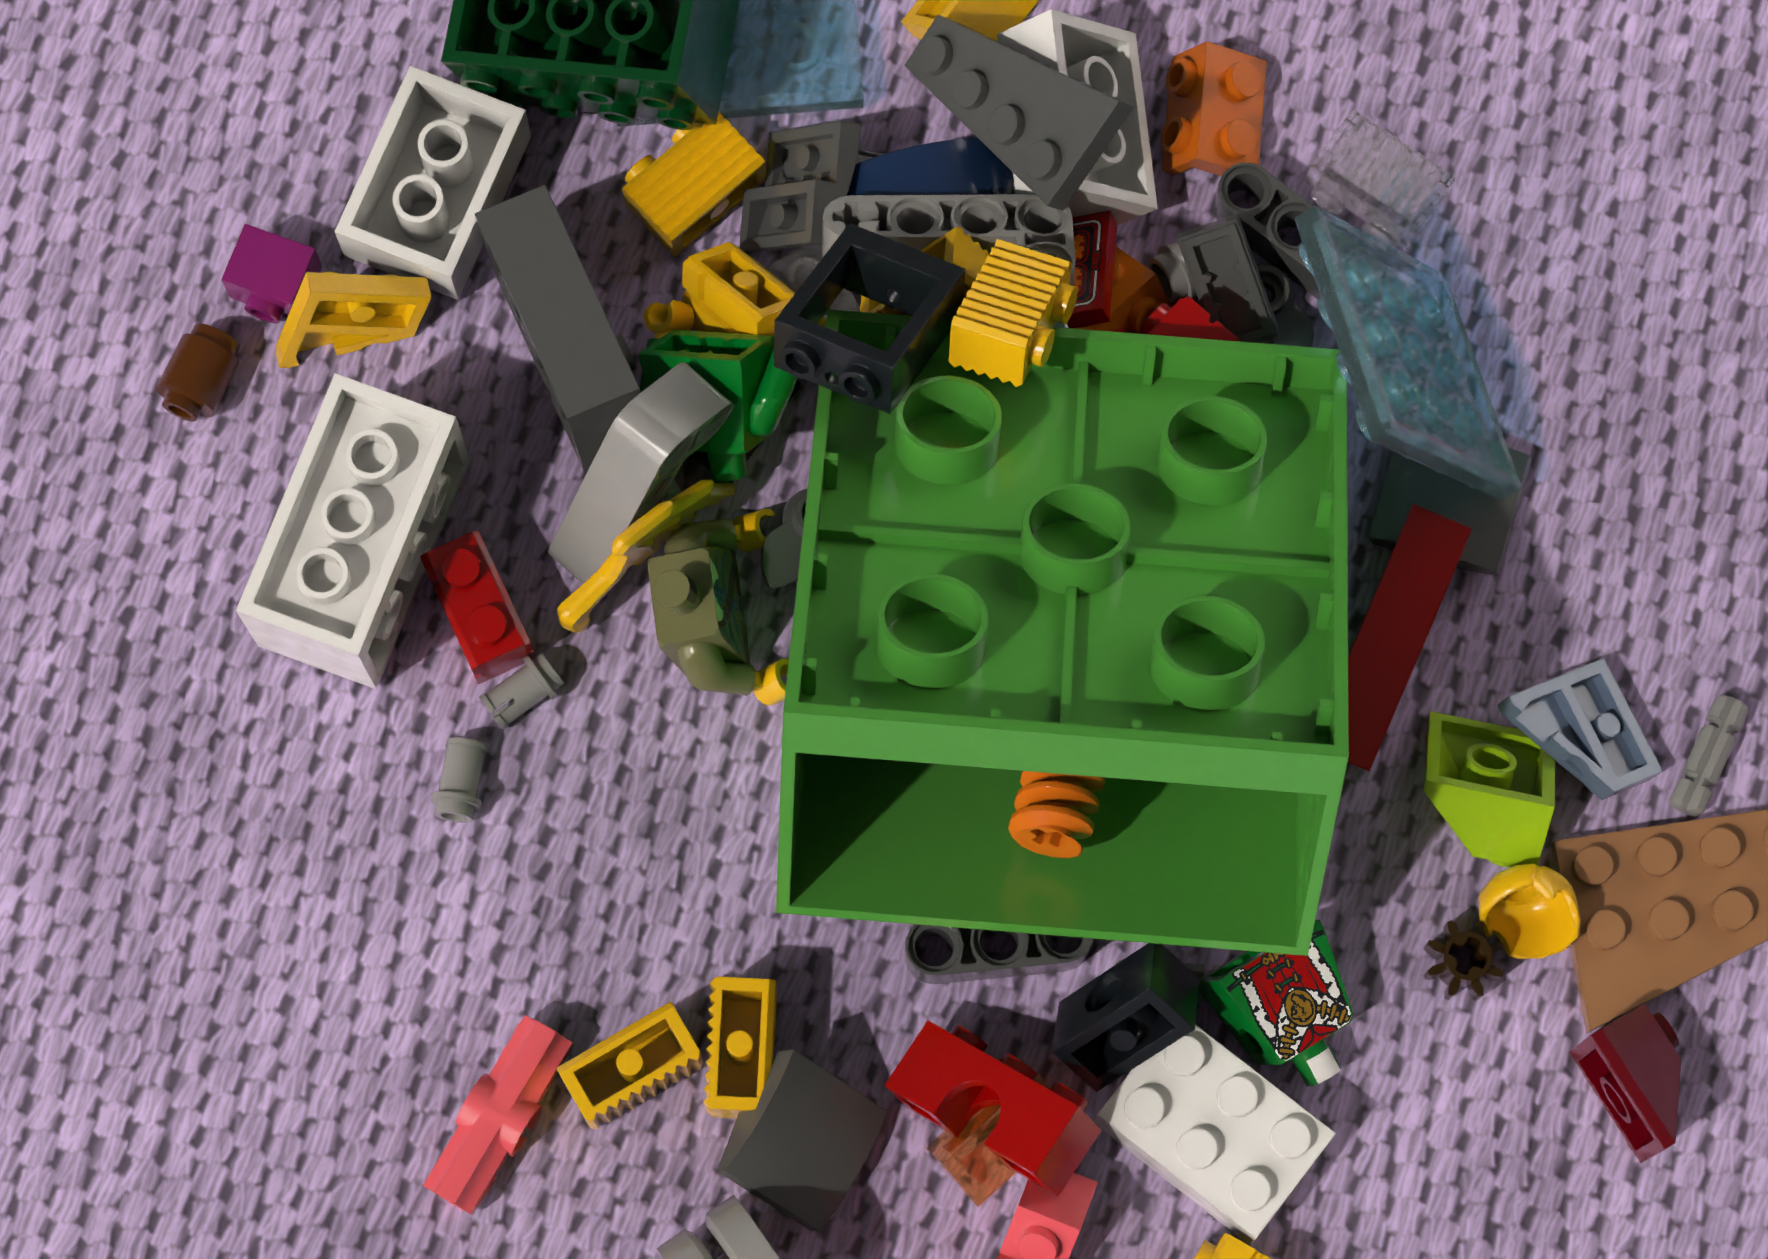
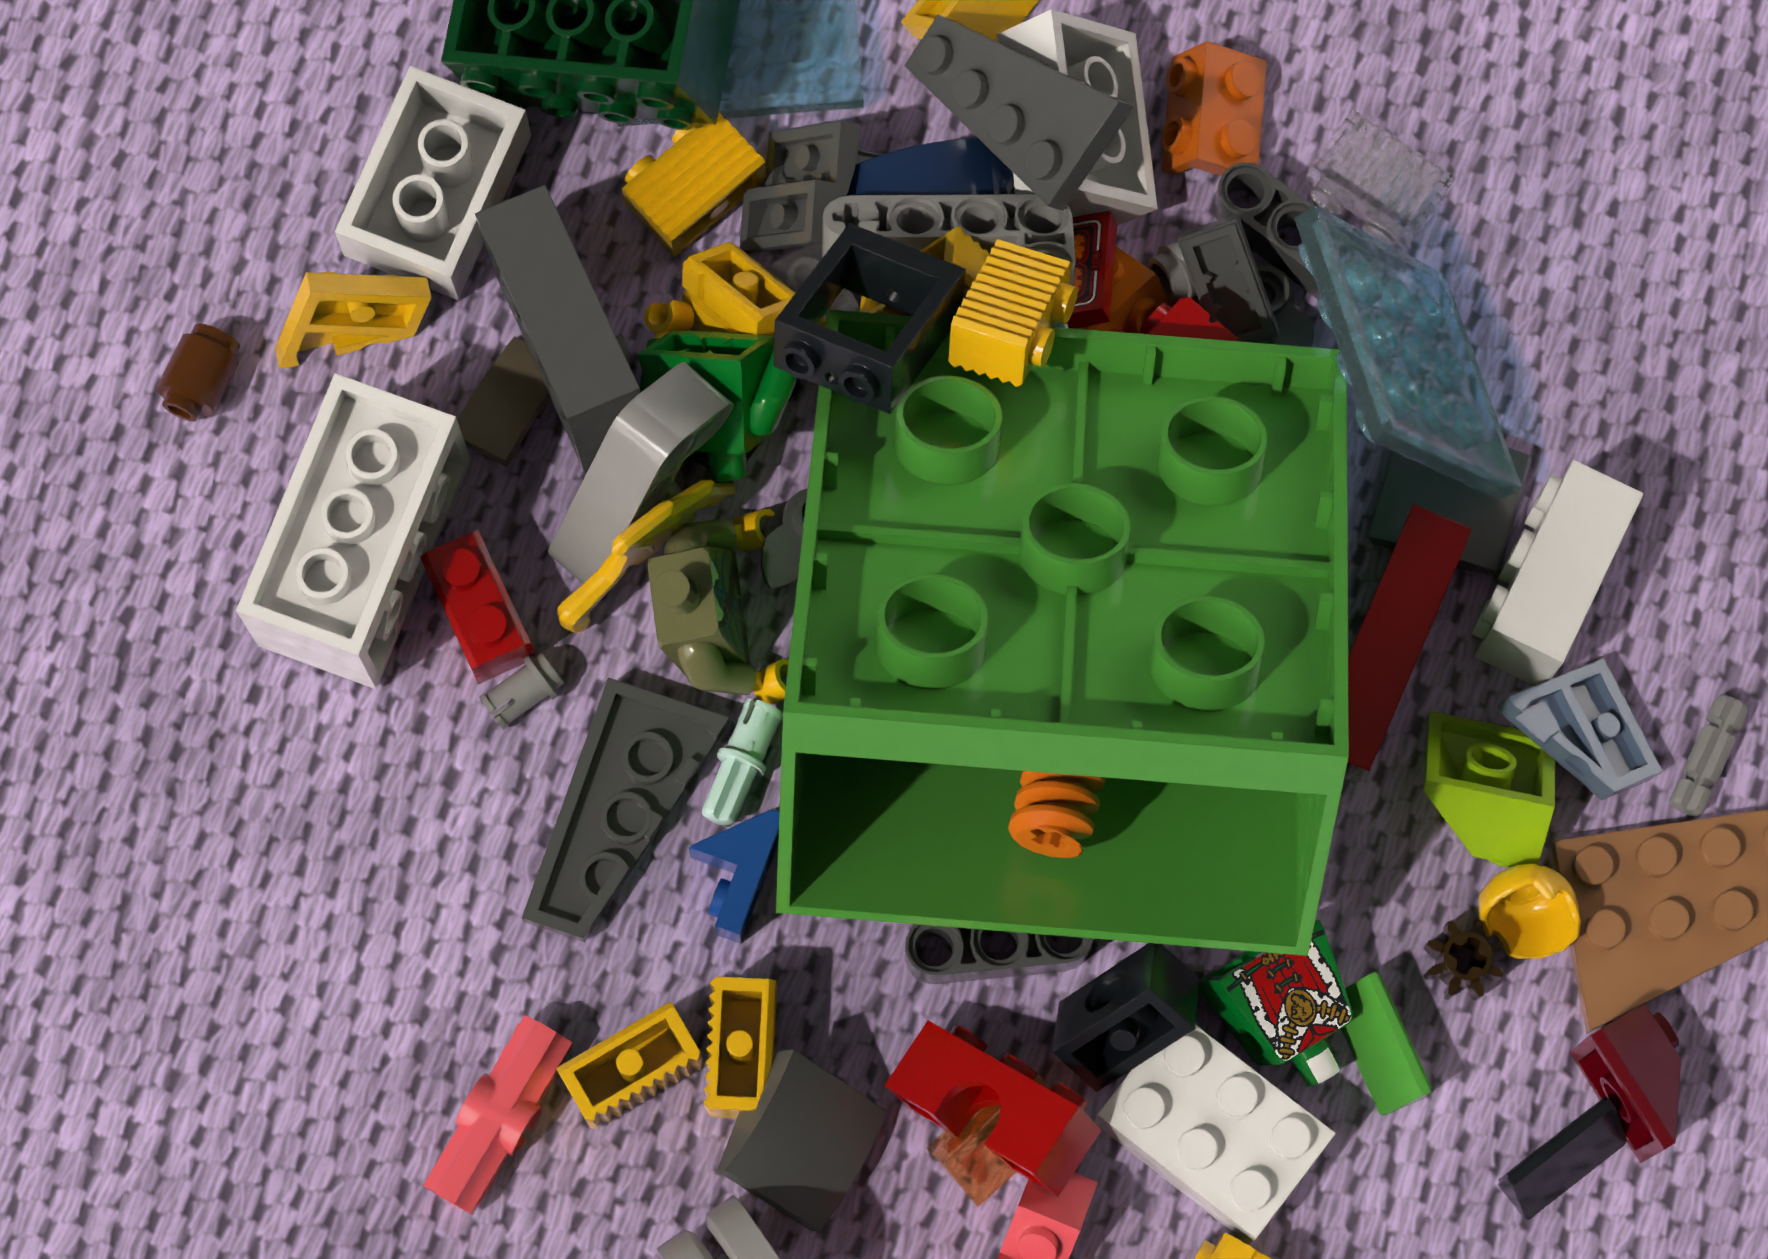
(268, 272): magenta brick -> none
(459, 780): light grey pin -> none
(504, 404): none -> dark tan slope
(622, 791): none -> dark grey wing
(741, 761): none -> light aqua axle
(747, 853): none -> blue slope
(1383, 1047): none -> bright green slope
(1554, 572): none -> white brick
(1564, 1159): none -> black slope

